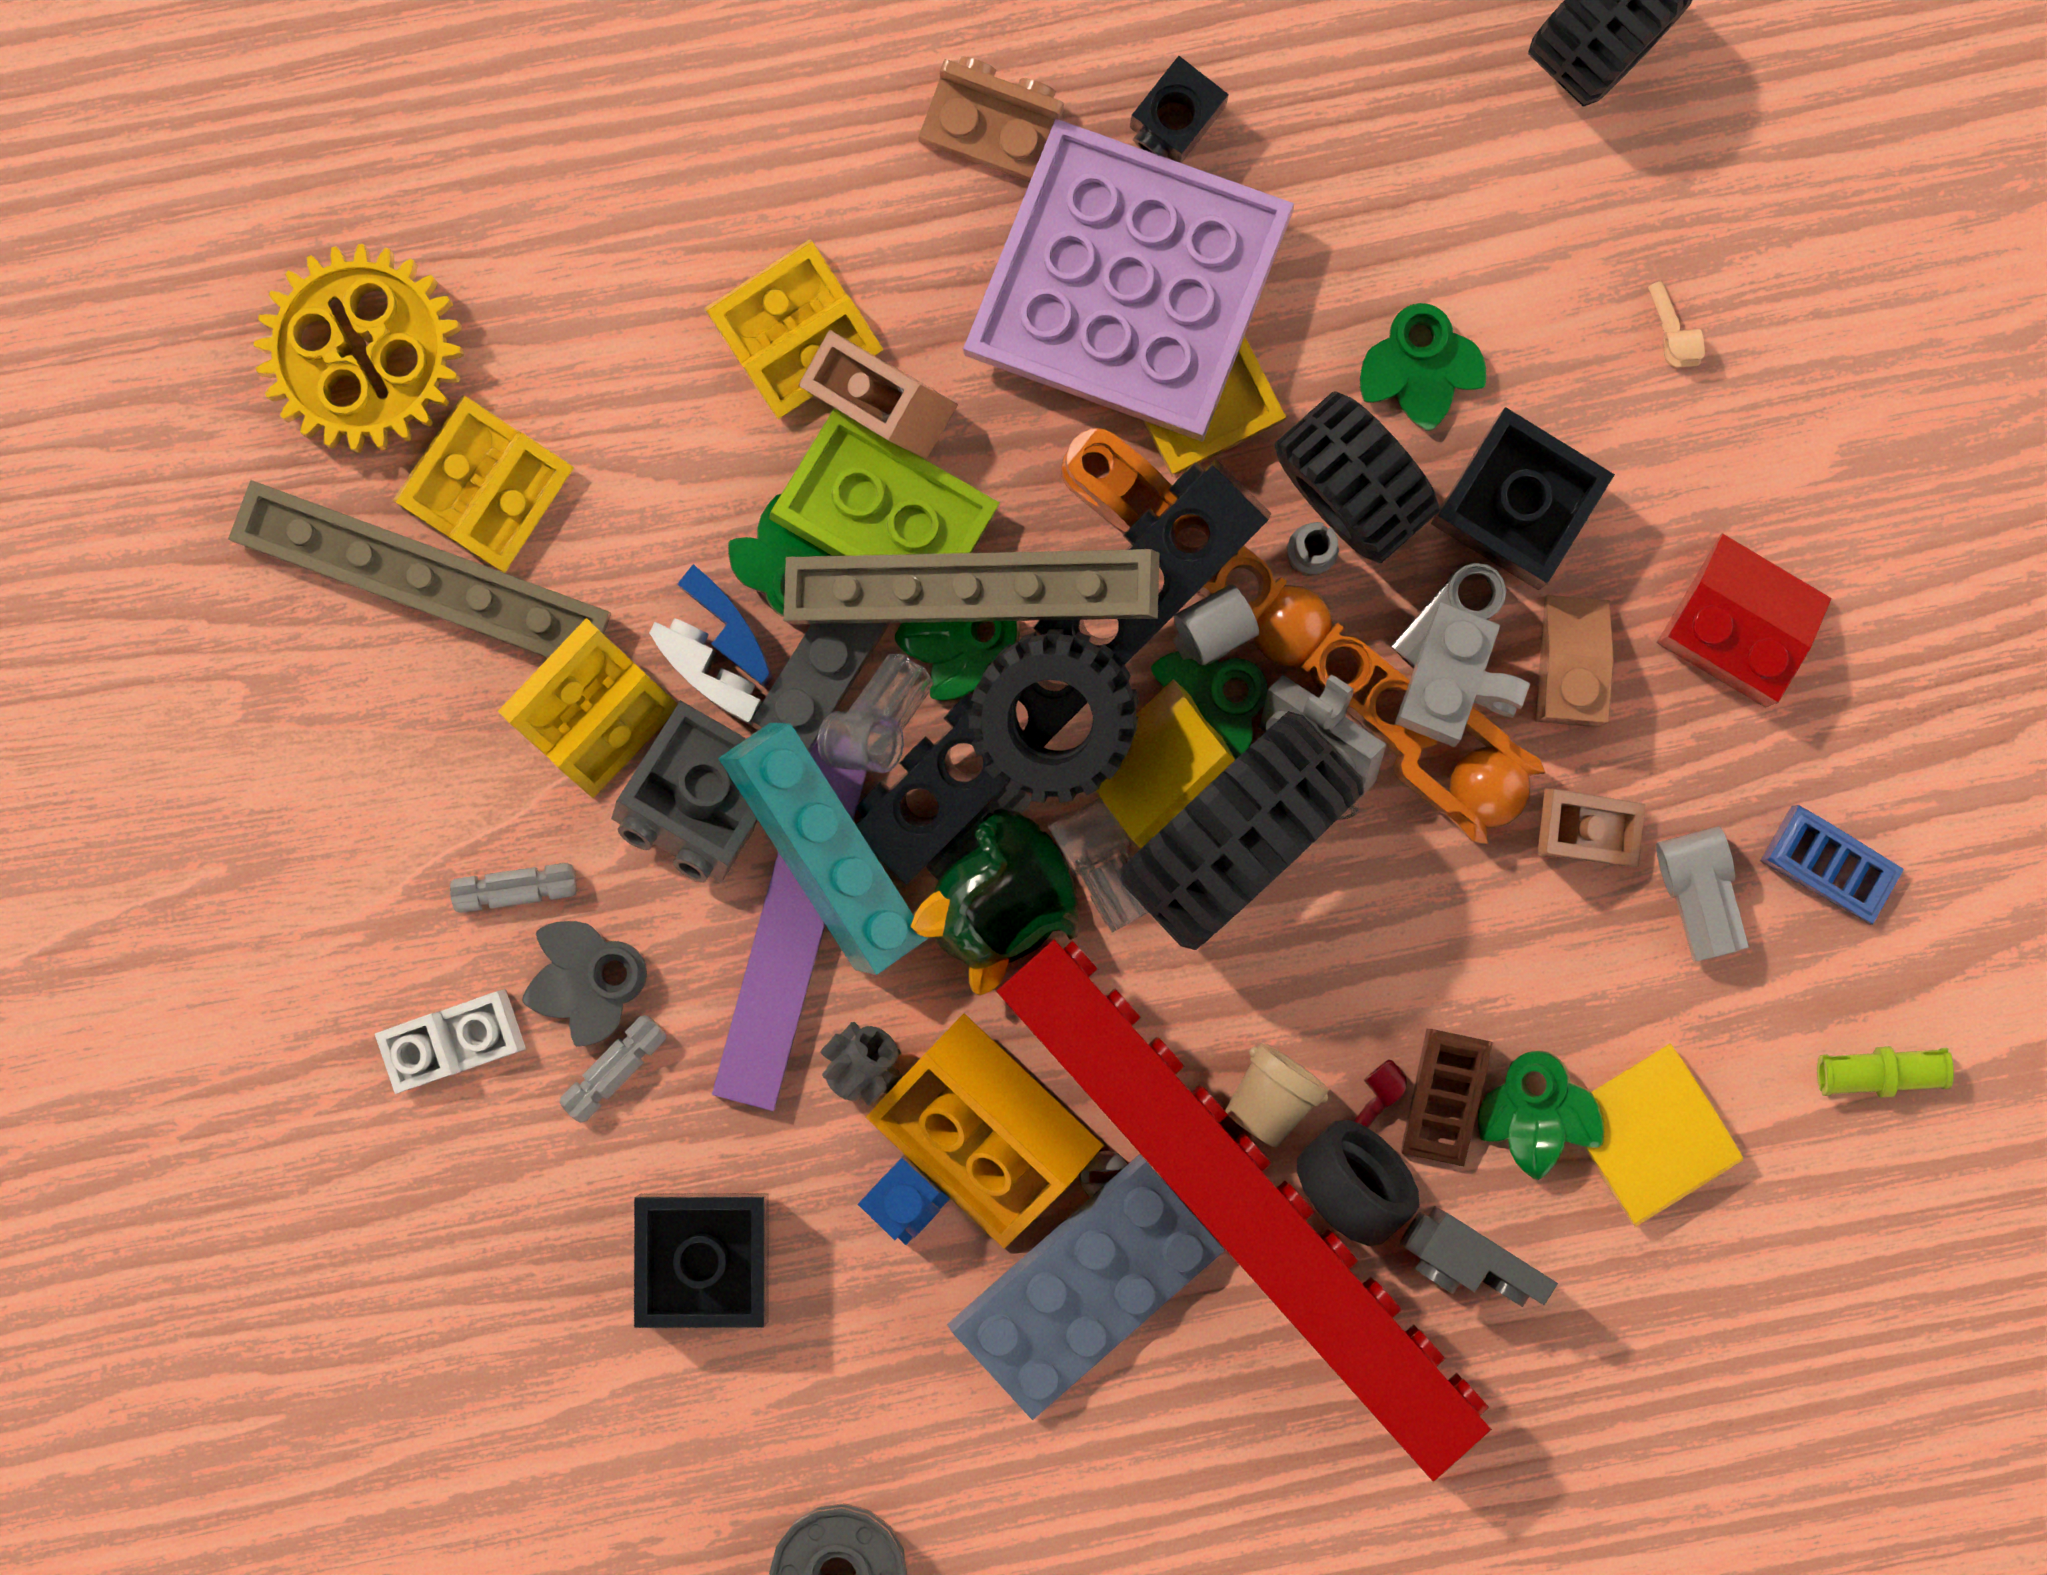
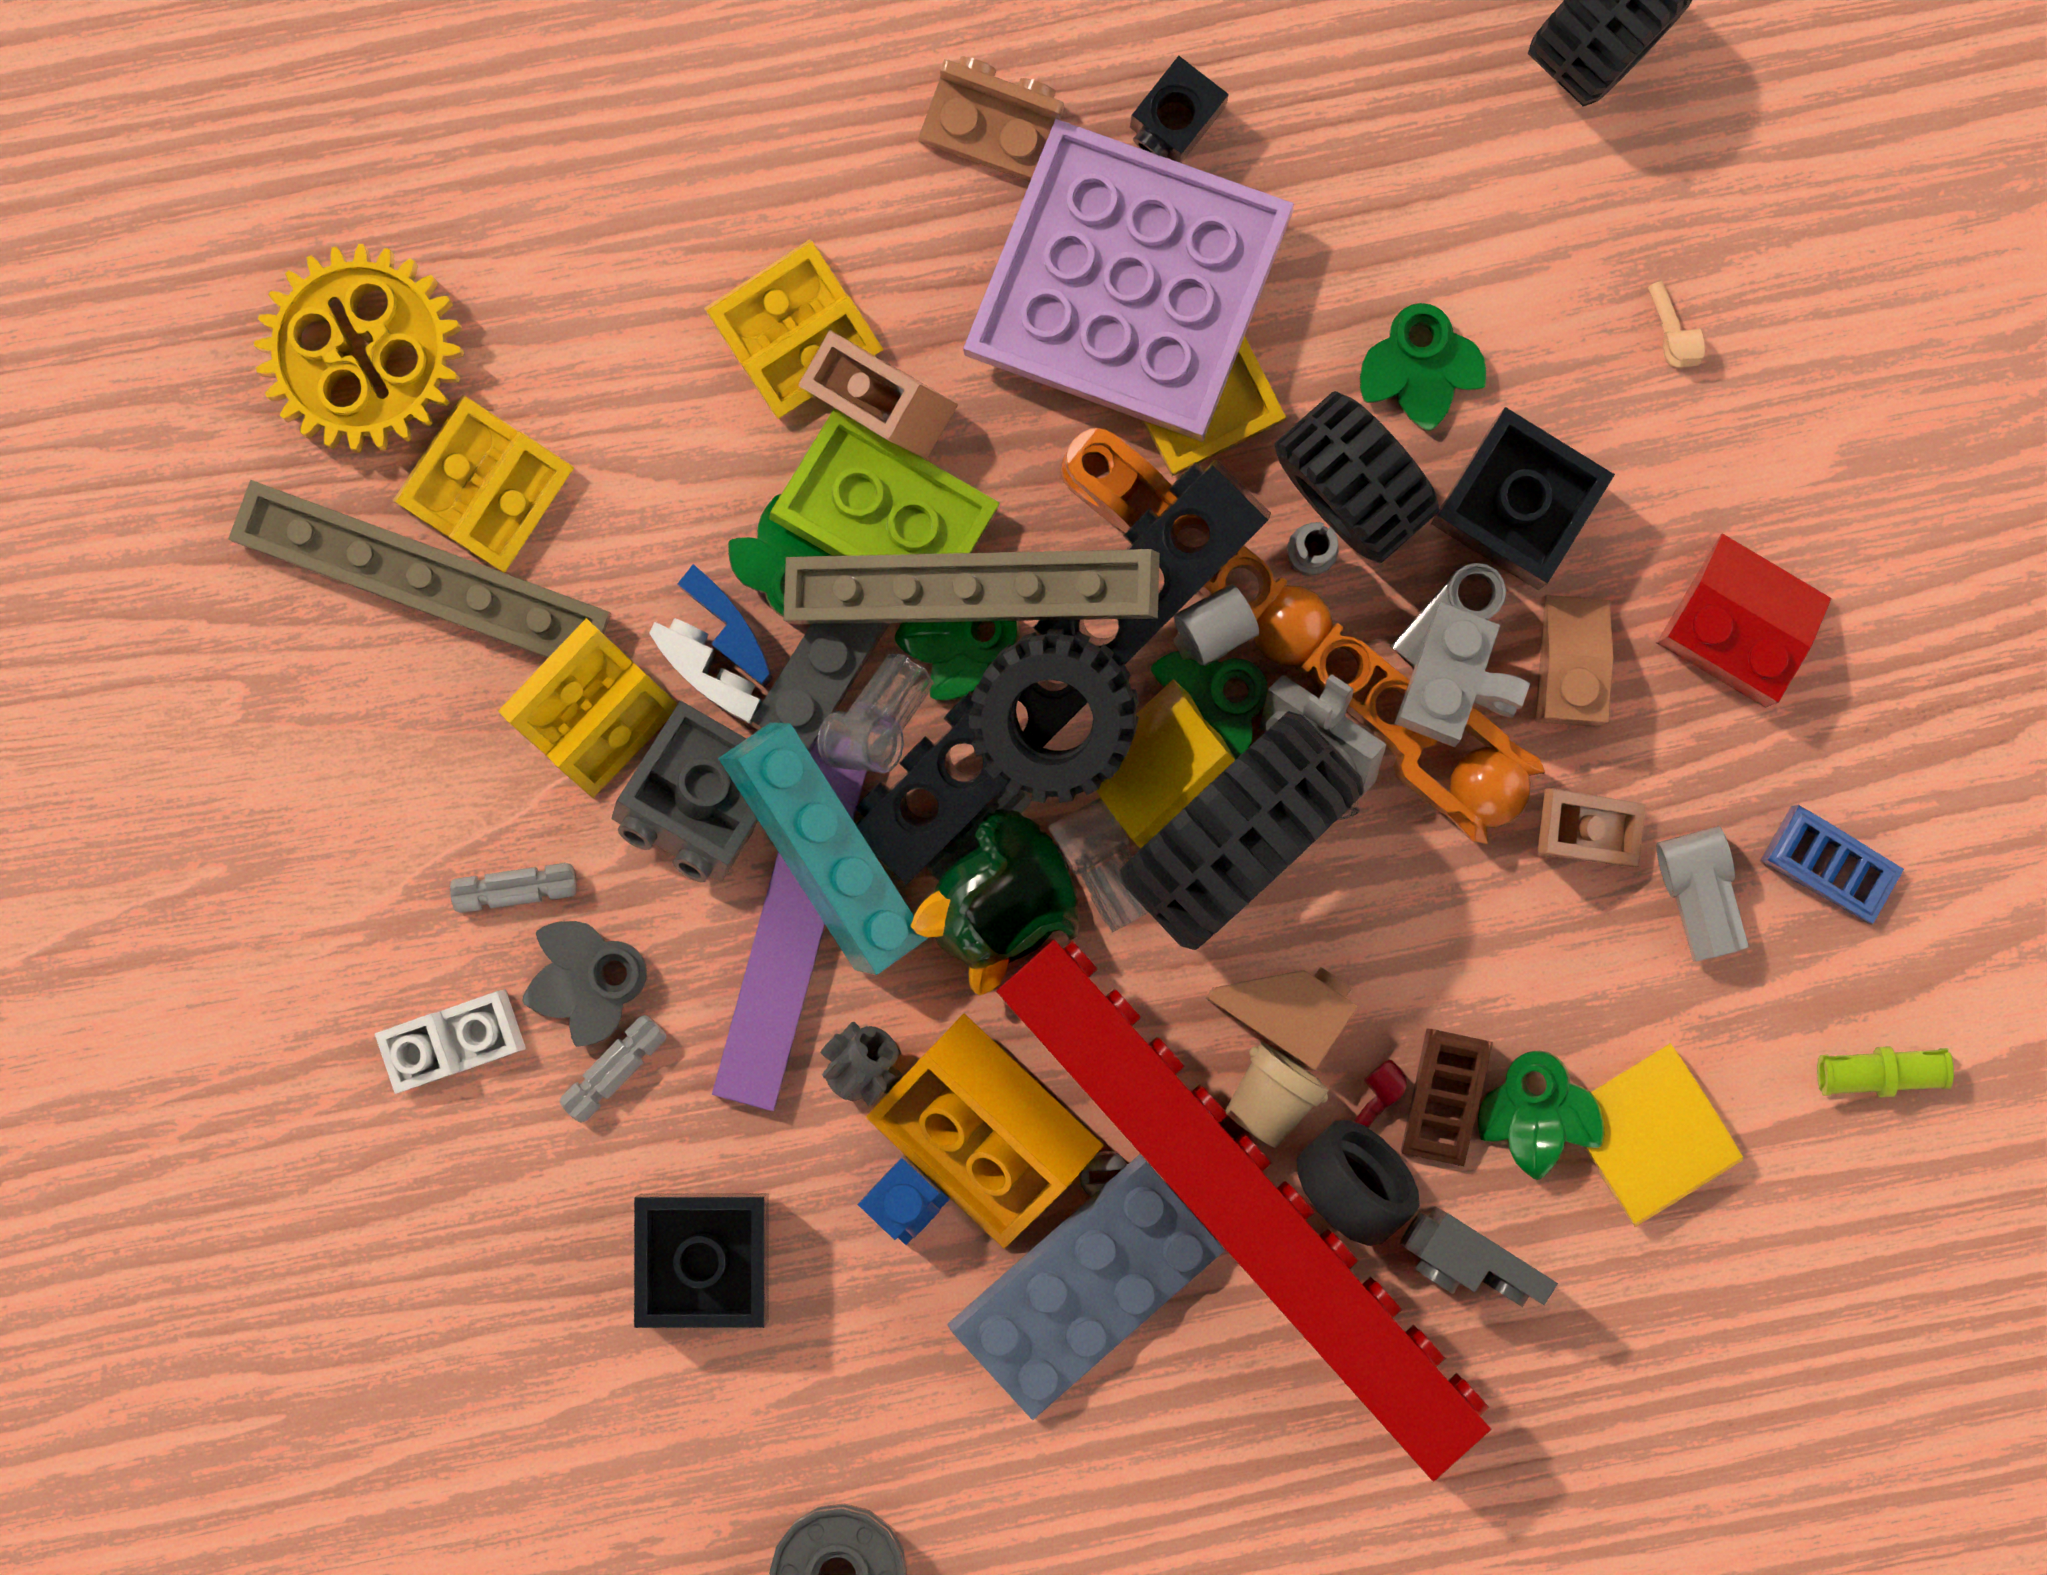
(1291, 1011): none -> nougat slope

